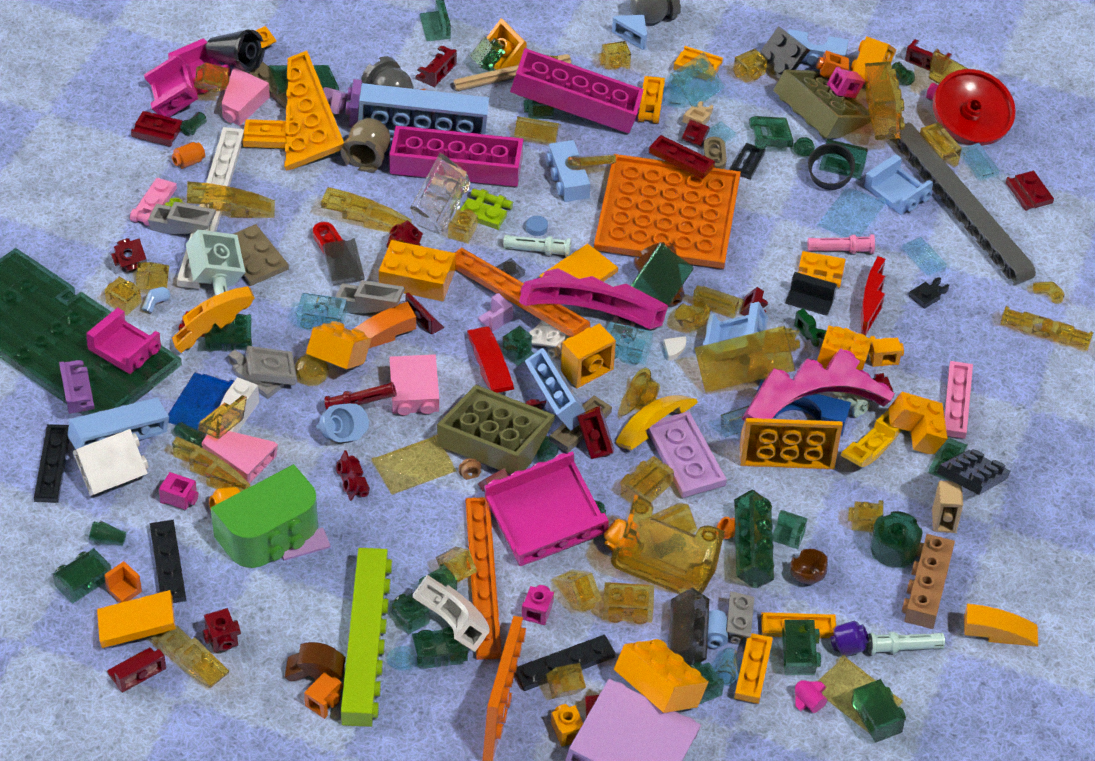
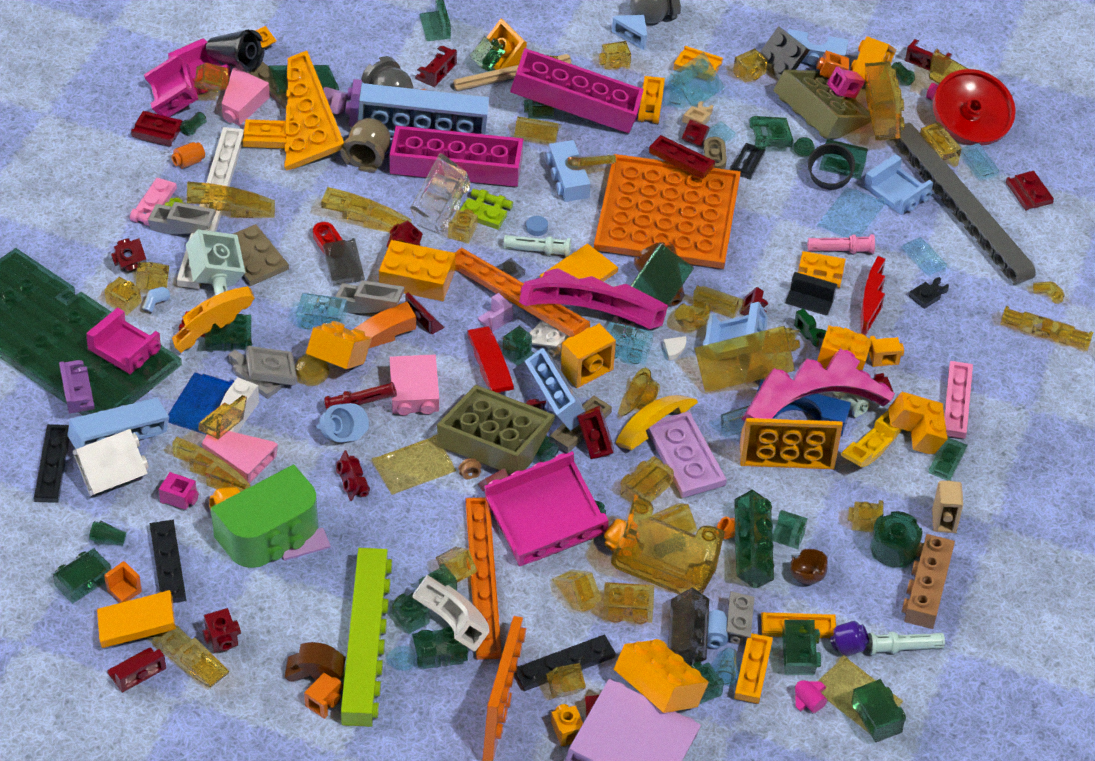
(189, 434): clear green cone -> none
(540, 601): dark pink brick -> none
(974, 471): black plate -> none
(999, 626): light orange slope -> none

